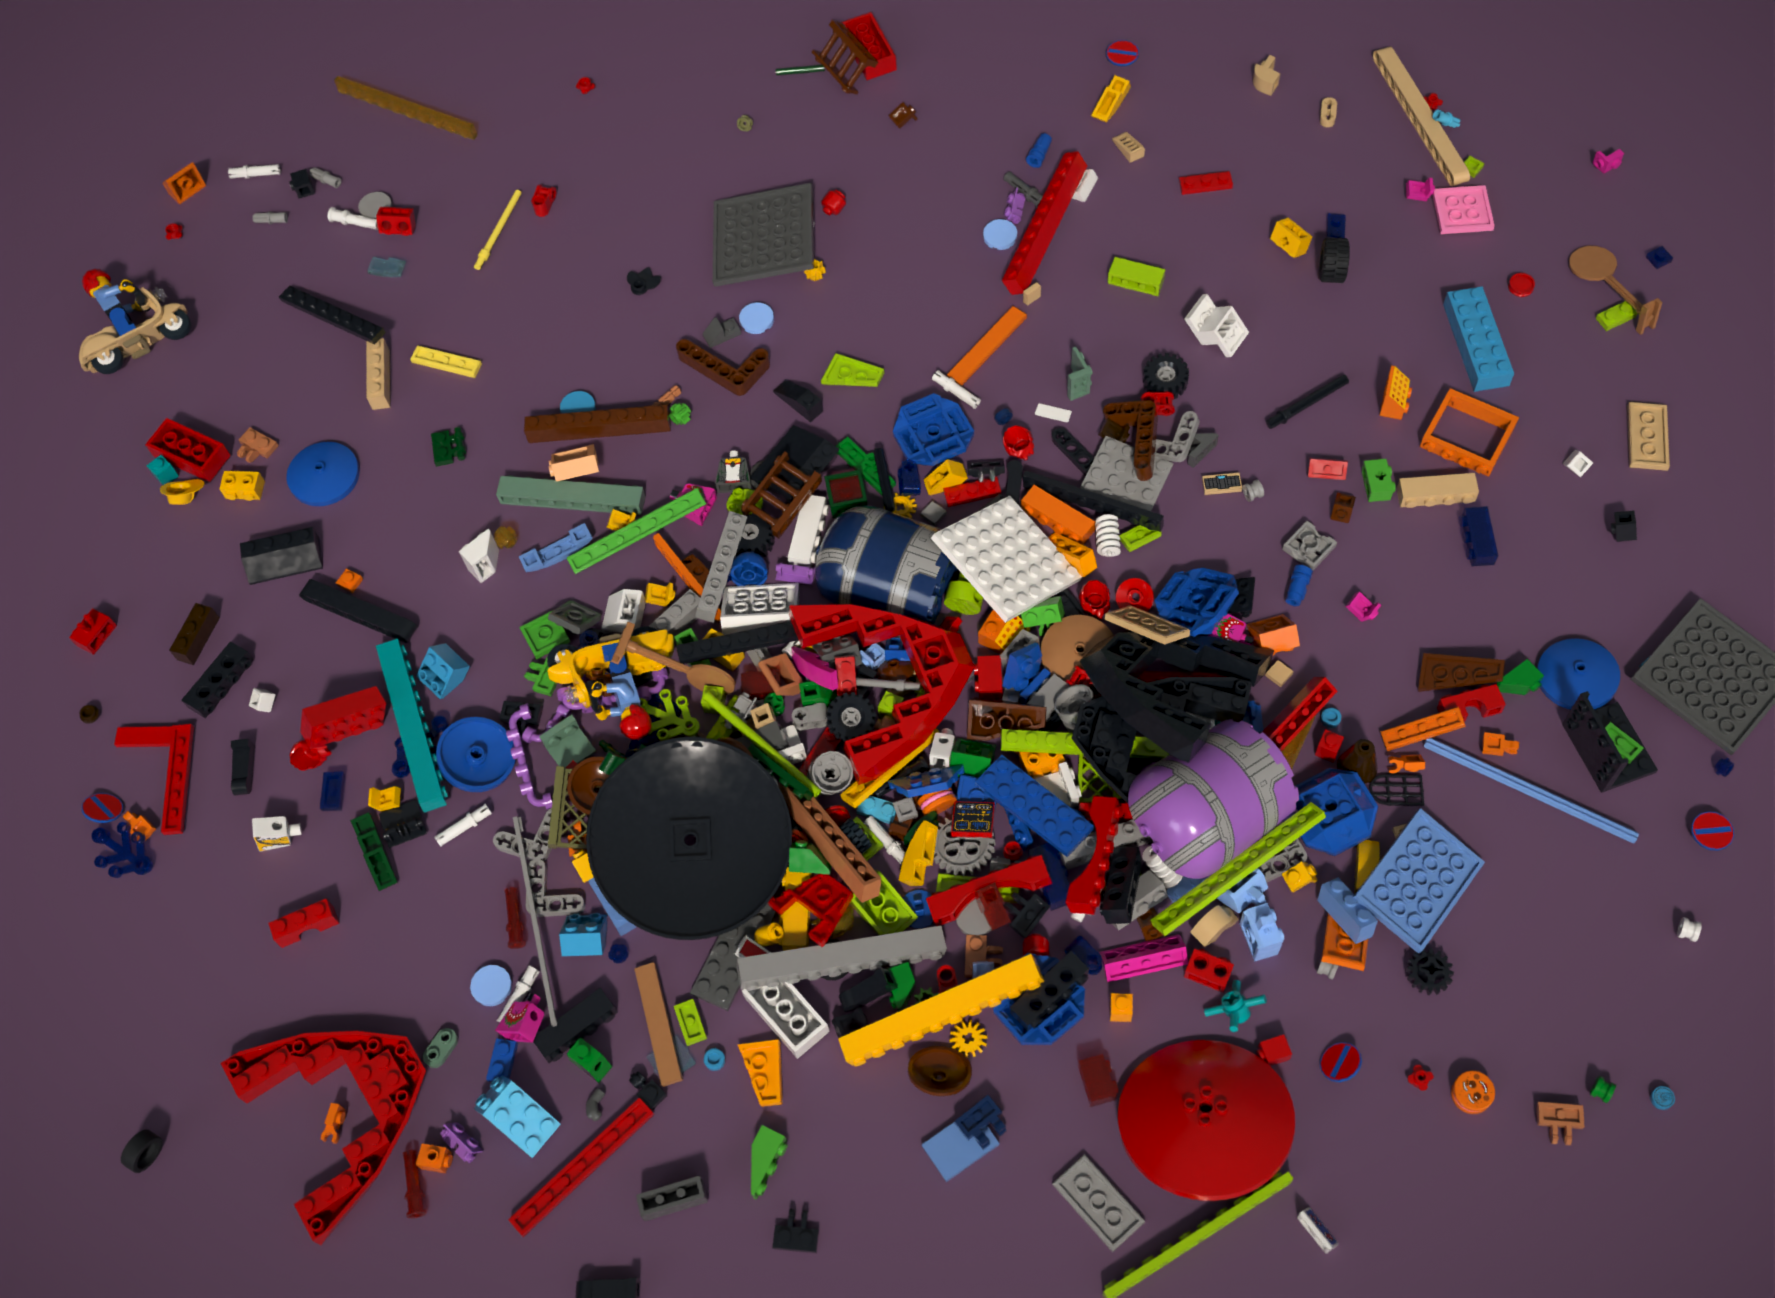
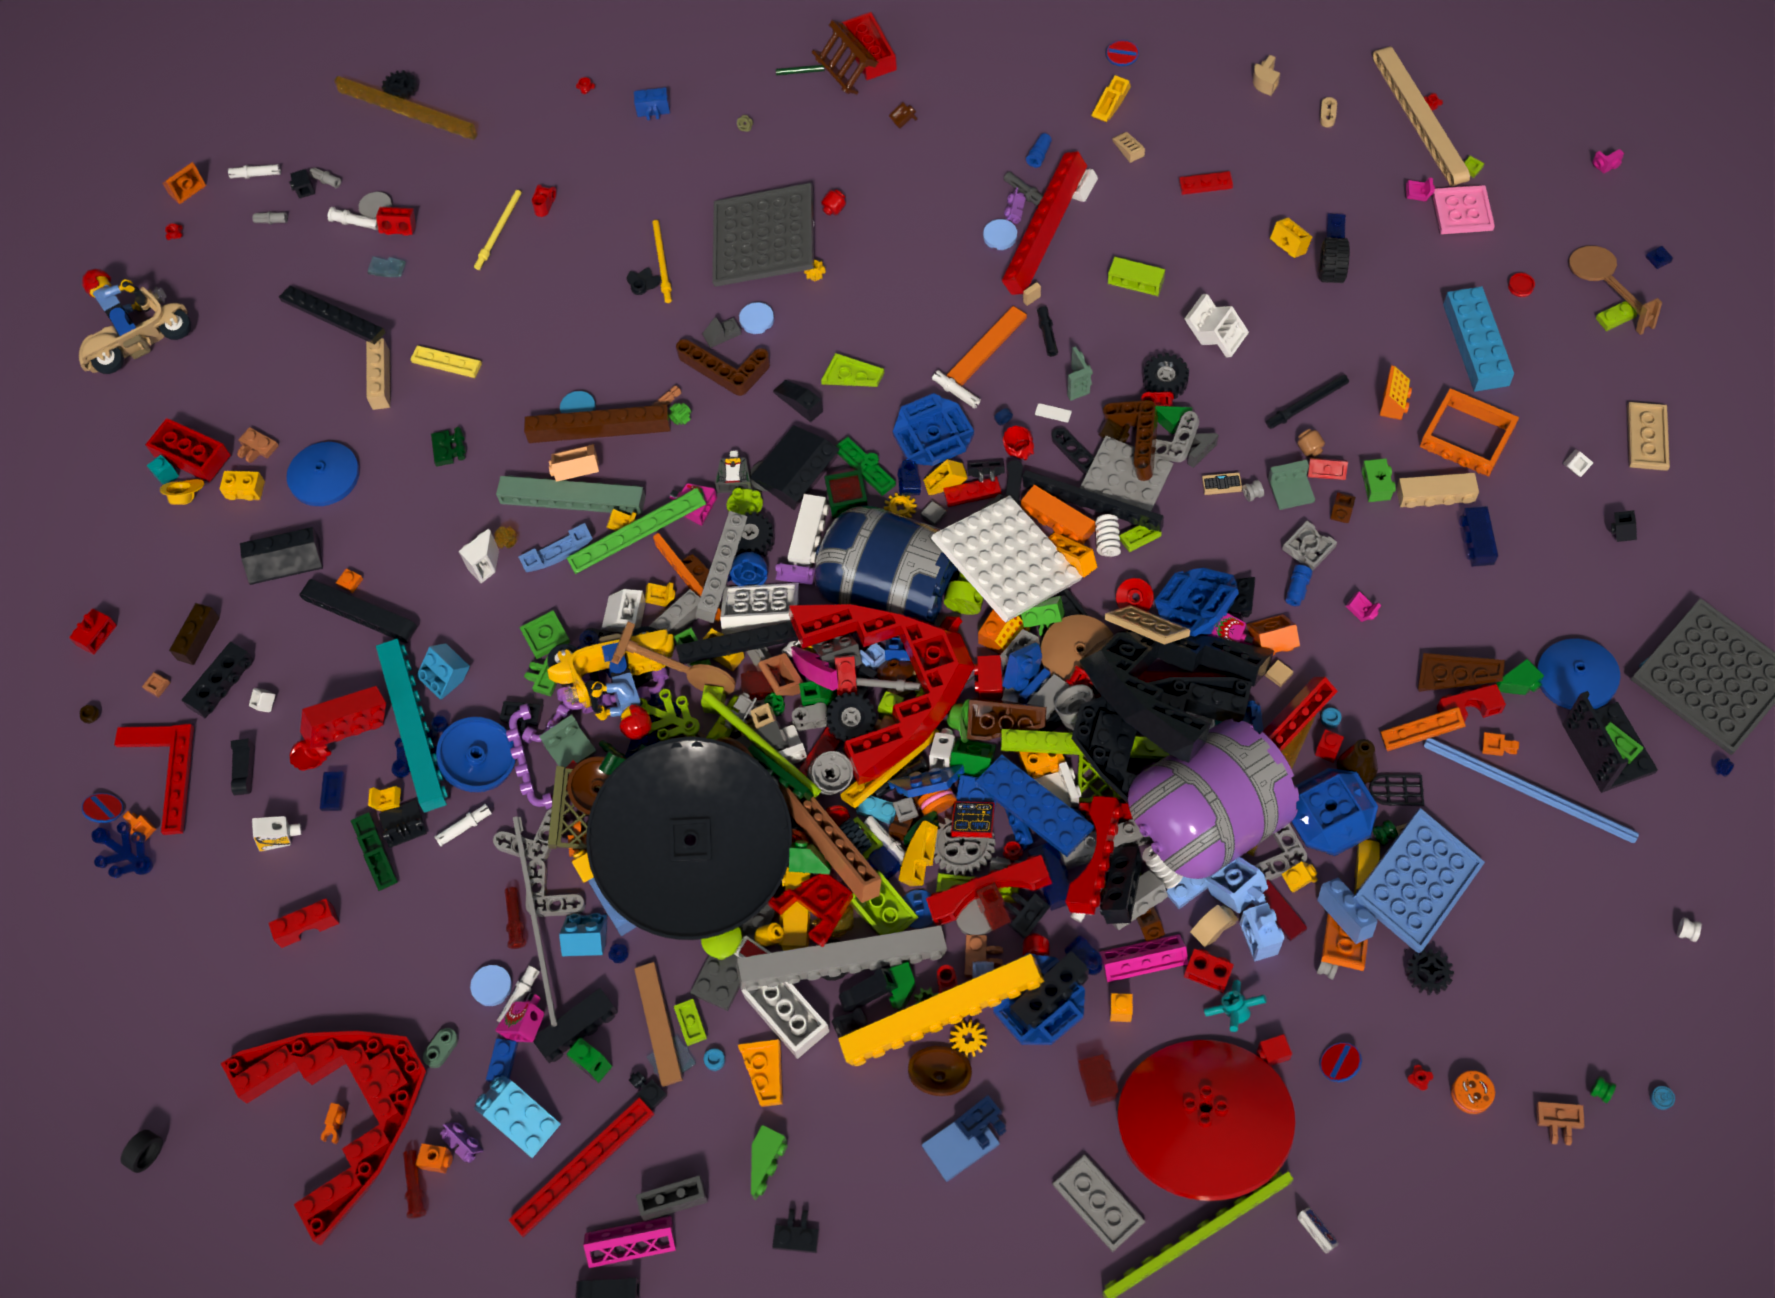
(156, 684): none -> nougat tile
(400, 84): none -> black gear
(574, 617): dark grey plate -> none
(592, 1105): dark grey arm -> none
(600, 675): reddish brown bracket -> none
(627, 1237): none -> dark pink fence
(651, 102): none -> blue brick
(665, 285): none -> yellow bar
(722, 945): none -> lime dish
(790, 510): reddish brown fence -> none
(884, 479): black axle -> none
(884, 862): none -> clear blue brick
(958, 718): none -> bright green piece
(1045, 325): none -> black pin
(1095, 598): red hair -> none
(1170, 417): none -> green slope
(1238, 868): lime plate -> none
(1286, 918): none -> dark red tile
(1291, 485): none -> sand green bracket
(1311, 443): none -> medium nougat head
(1385, 832): none -> dark green wheel
(1409, 762): orange plate -> none
(1446, 119): medium azure axle -> none
(1712, 831): red piece -> none

